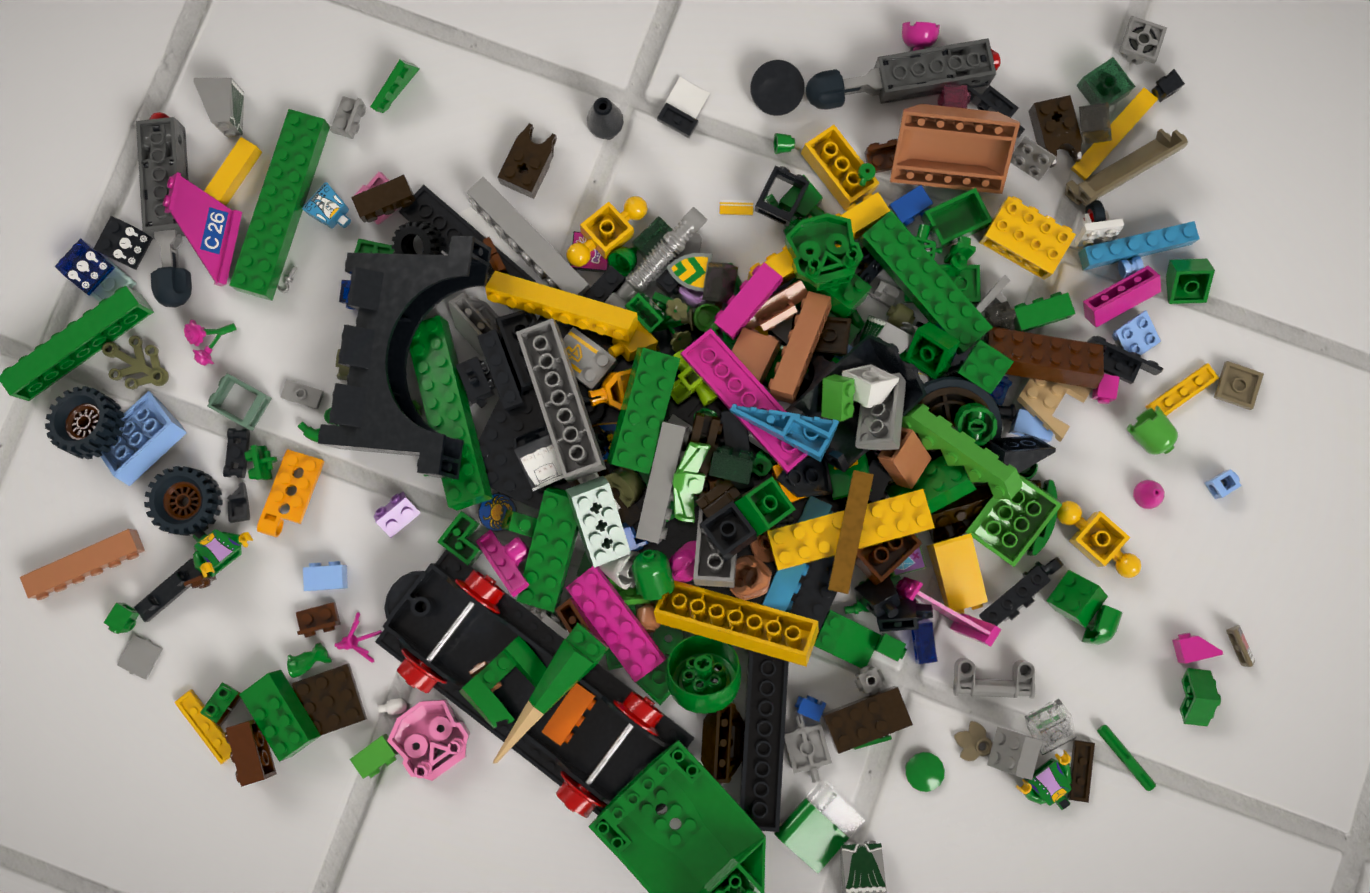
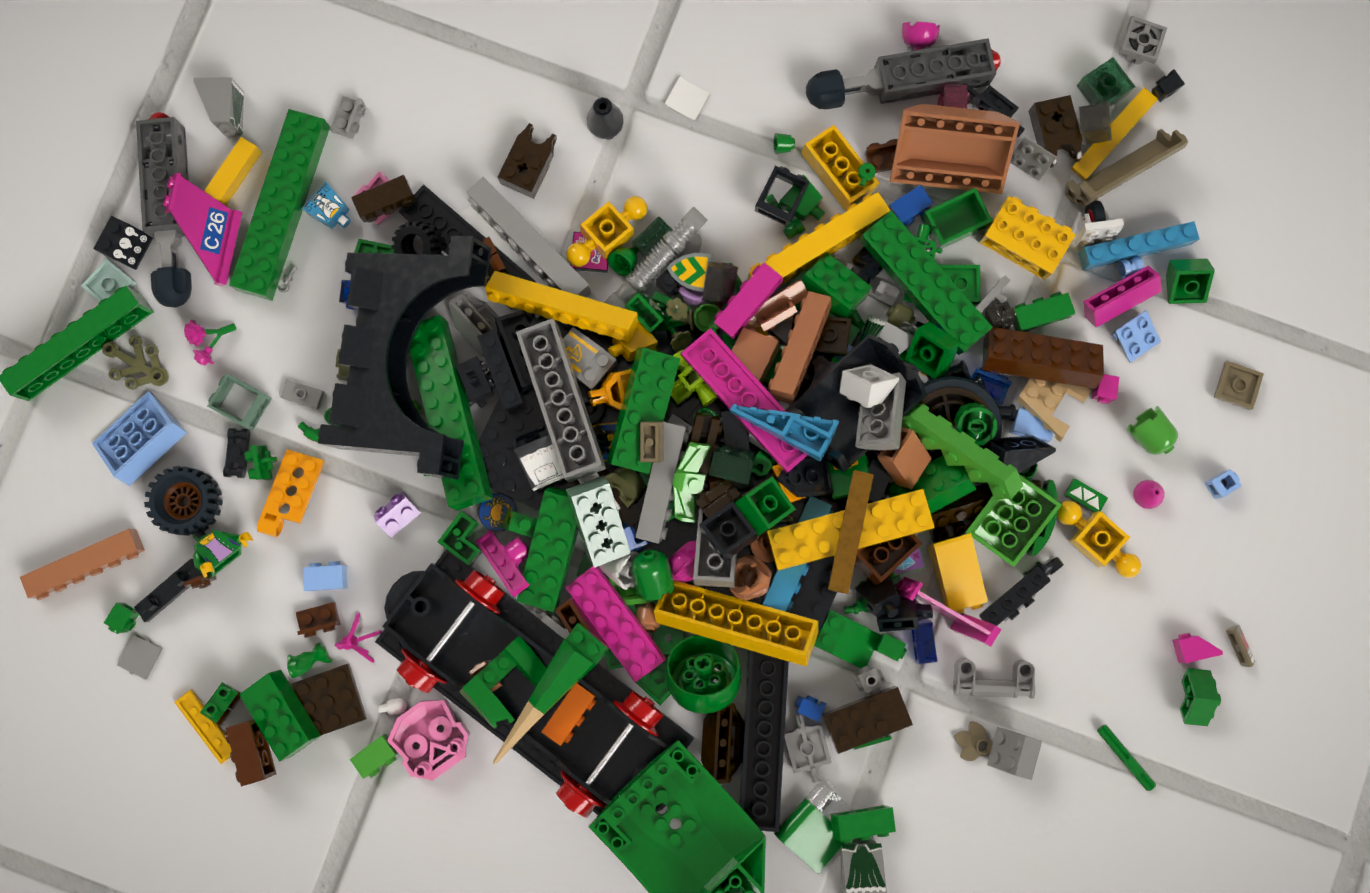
(84, 266): clear blue slope -> none
(84, 422): black wheel -> none
(238, 505): black slope -> none
(396, 82): green wing -> none
(605, 285): black brick -> none
(652, 442): none -> dark tan slope
(677, 120): black plate -> none
(736, 207): yellow sticker -> none
(777, 87): black piece -> none
(819, 236): green brick -> none
(838, 397): bright green brick -> none
(863, 823): none -> green brick
(925, 771): green dish -> none
(960, 253): green hips -> none
(985, 366): green brick -> none
(1050, 782): torso -> none
(1051, 725): clear slope -> none
(1077, 598): green brick -> none
(1081, 770): dark brown tile -> none
(1085, 496): none -> green tile
(1104, 626): green brick -> none
(1124, 363): black bracket -> none
(1185, 389): yellow tile -> none

